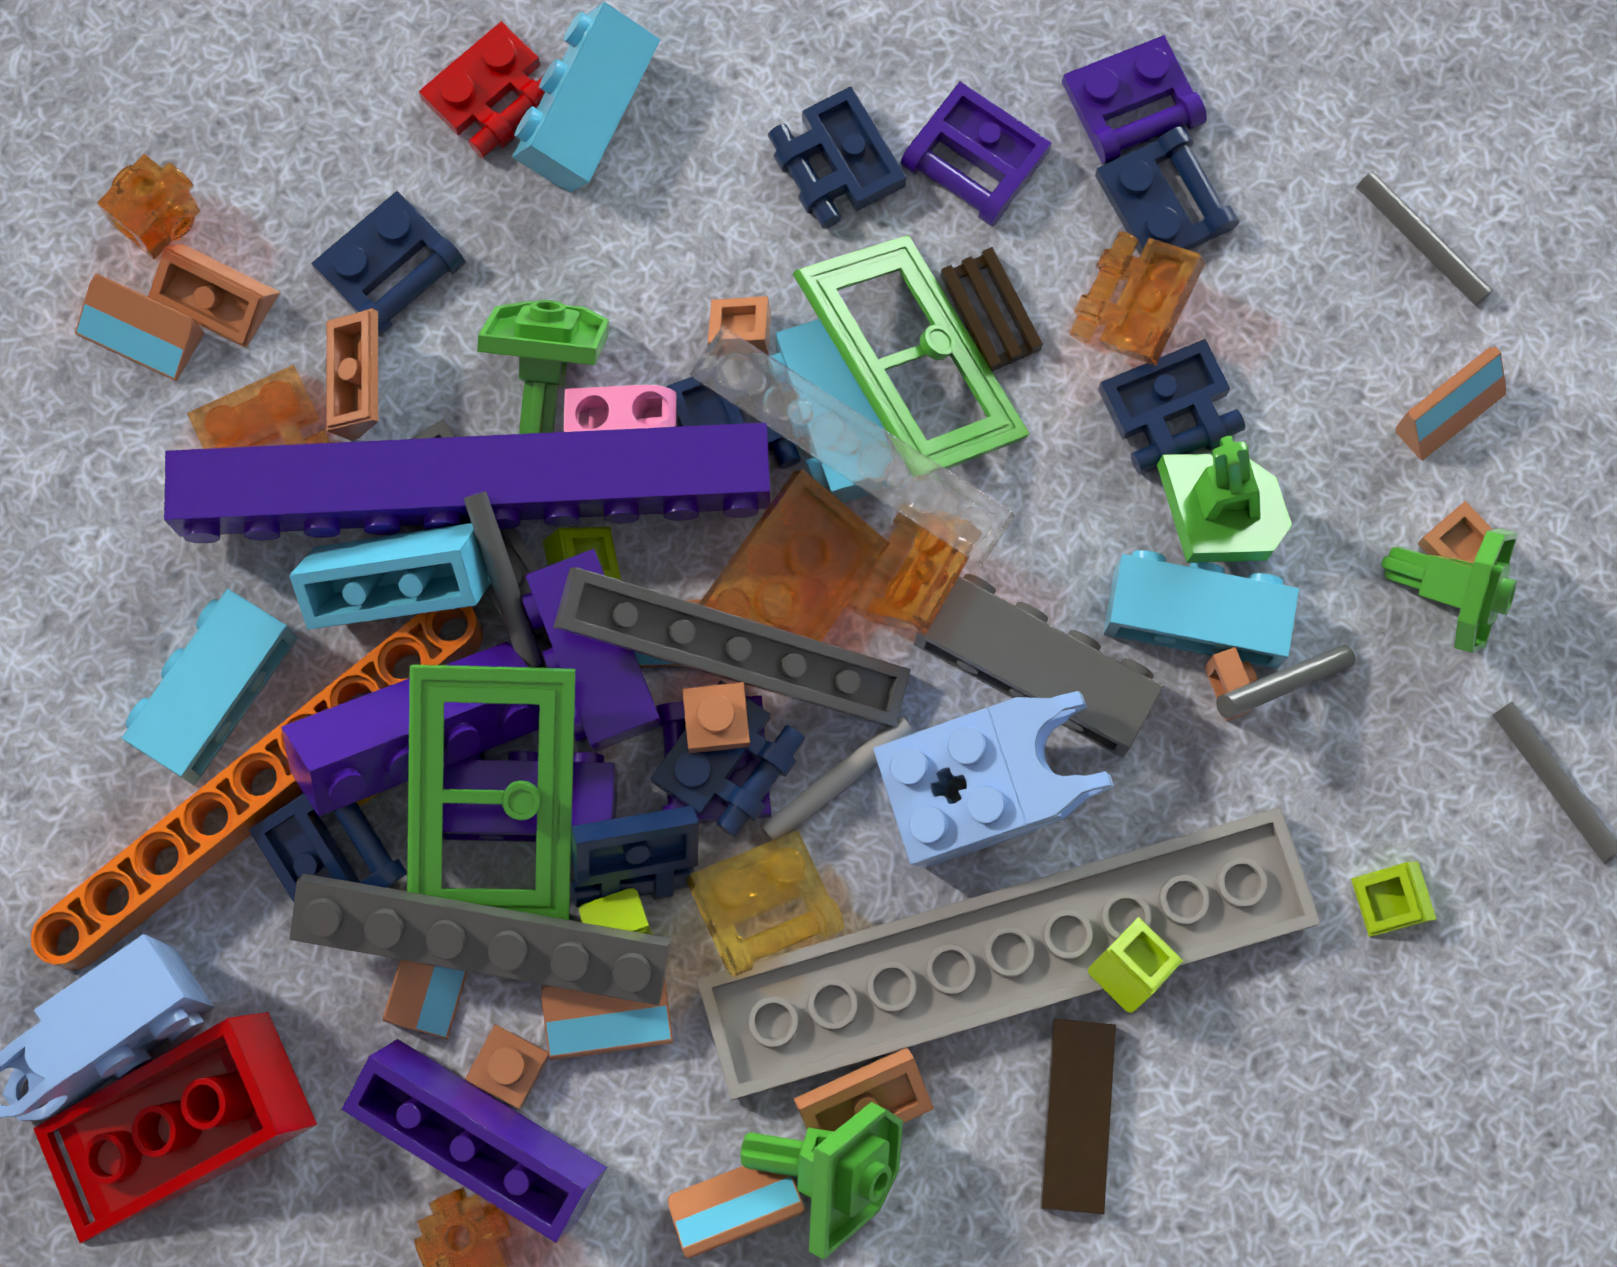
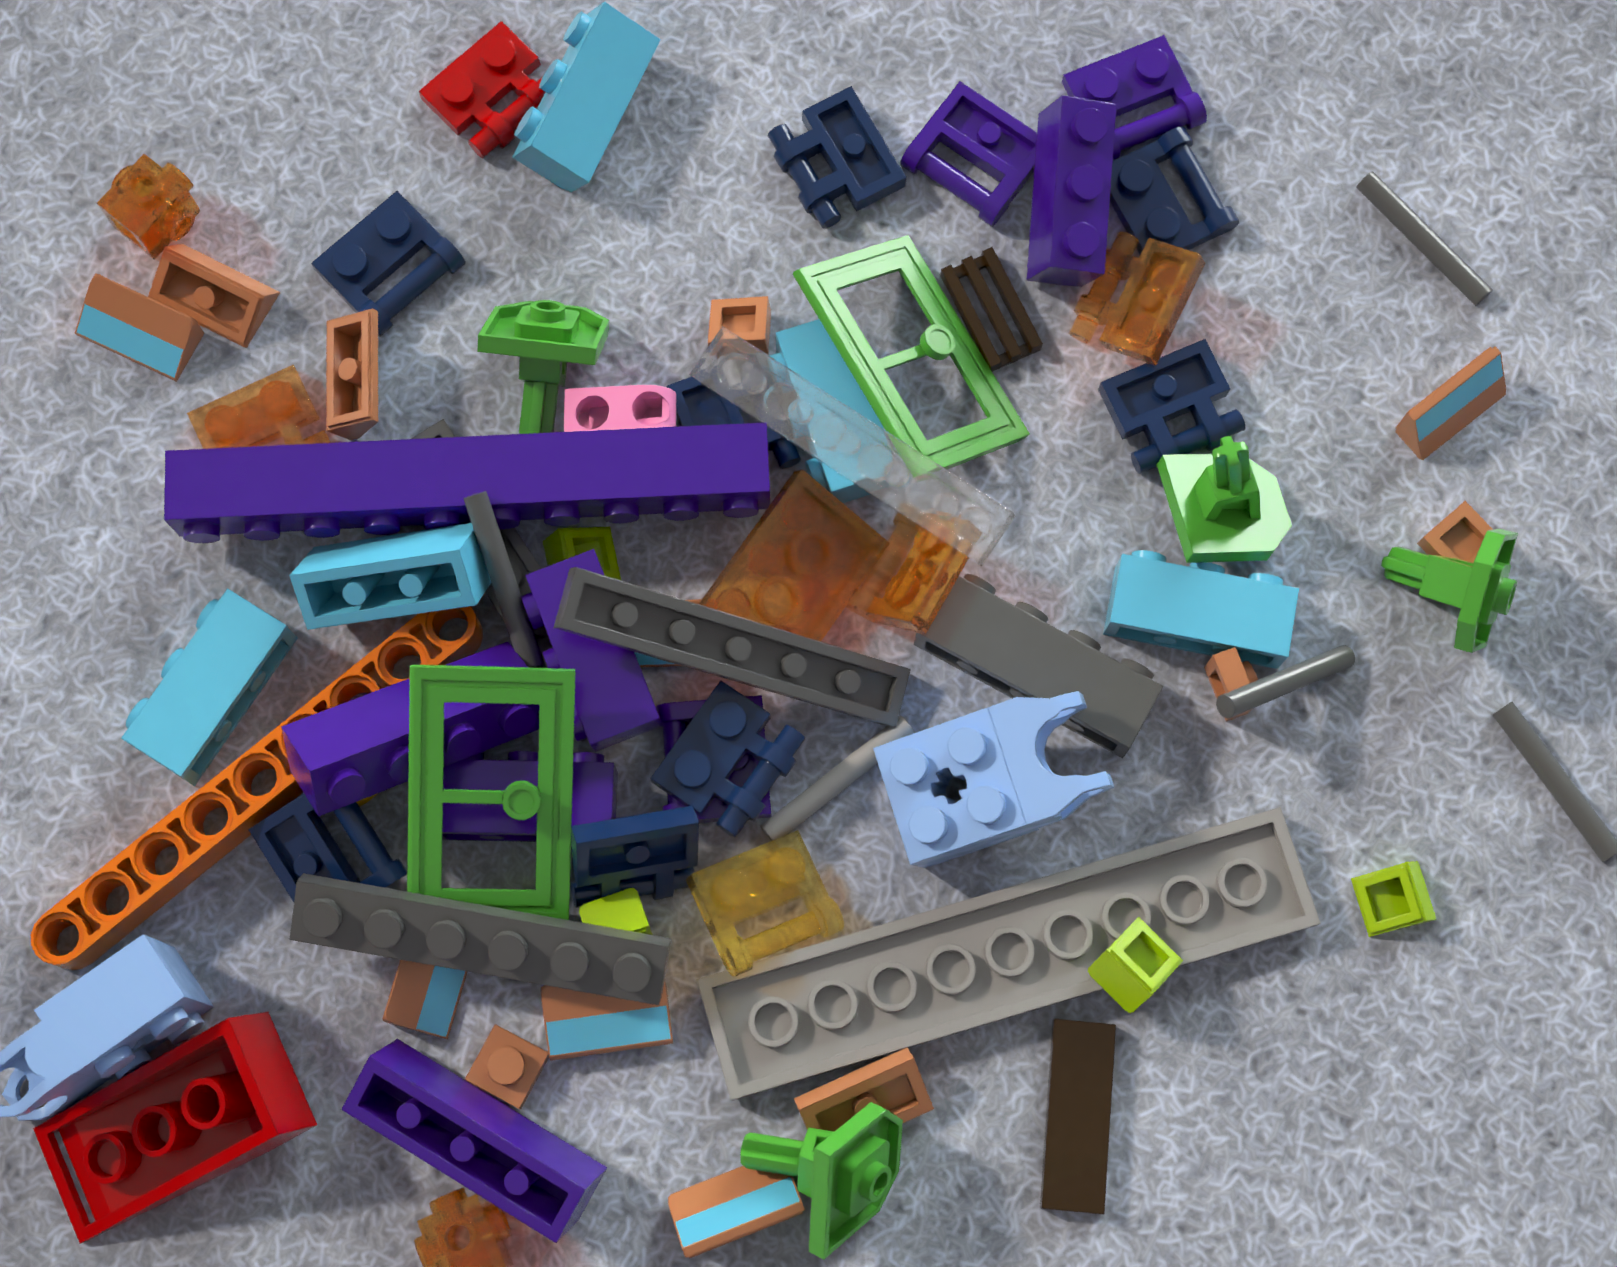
(716, 717): nougat plate -> none
(1071, 192): none -> dark purple brick

